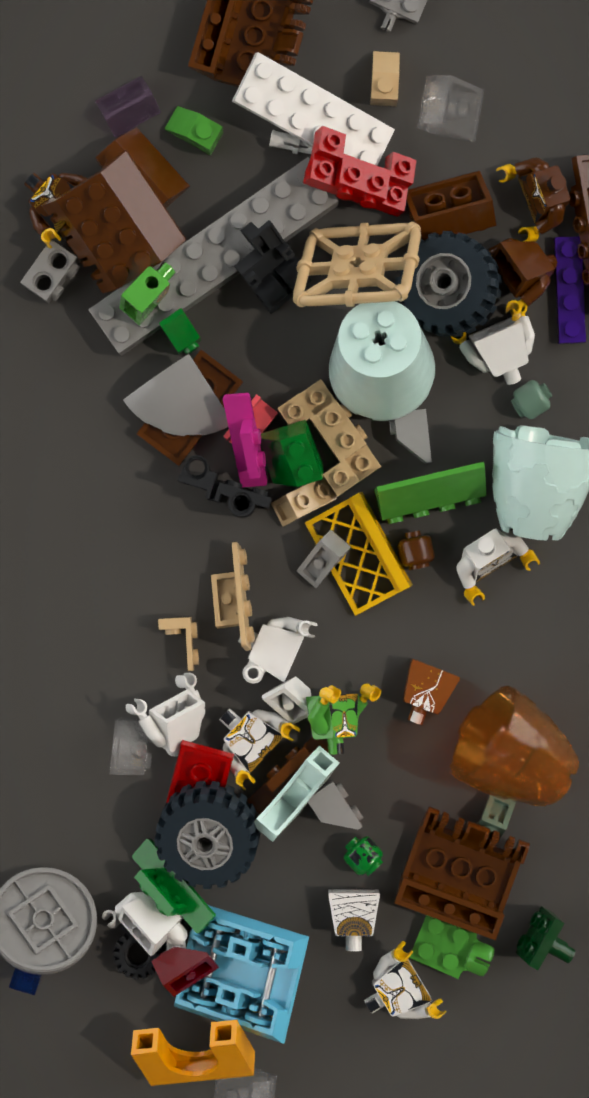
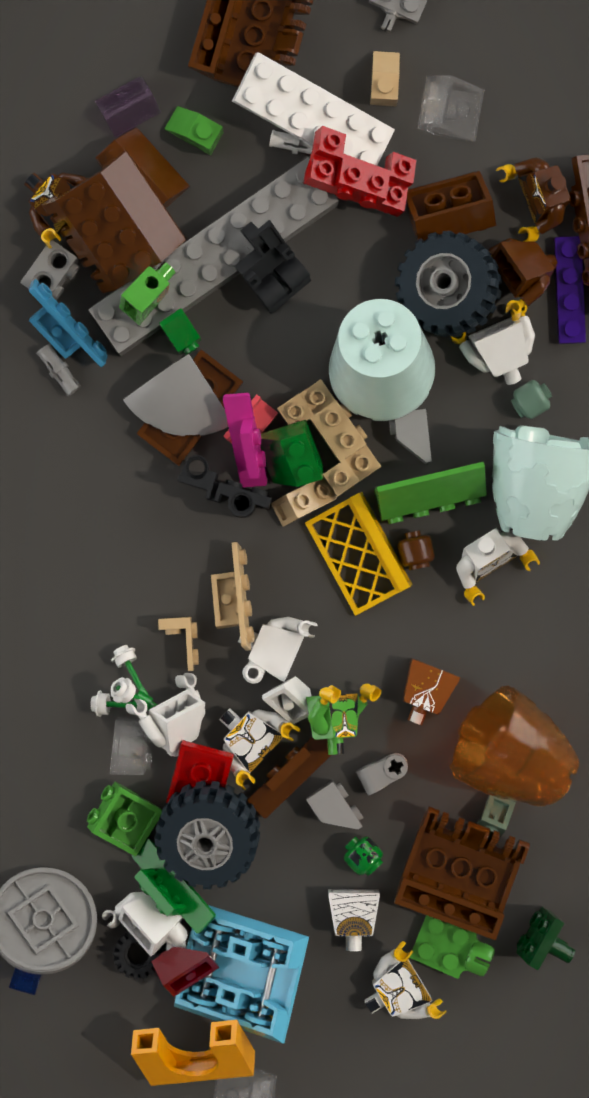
(58, 369): none -> light grey pin
(60, 328): none -> dark azure bracket
(122, 689): none -> white plant
(123, 818): none -> bright green plate
(296, 793): light aqua arch -> none
(323, 558): light grey plate -> none
(370, 258): tan plate -> none
(378, 775): none -> light grey piece

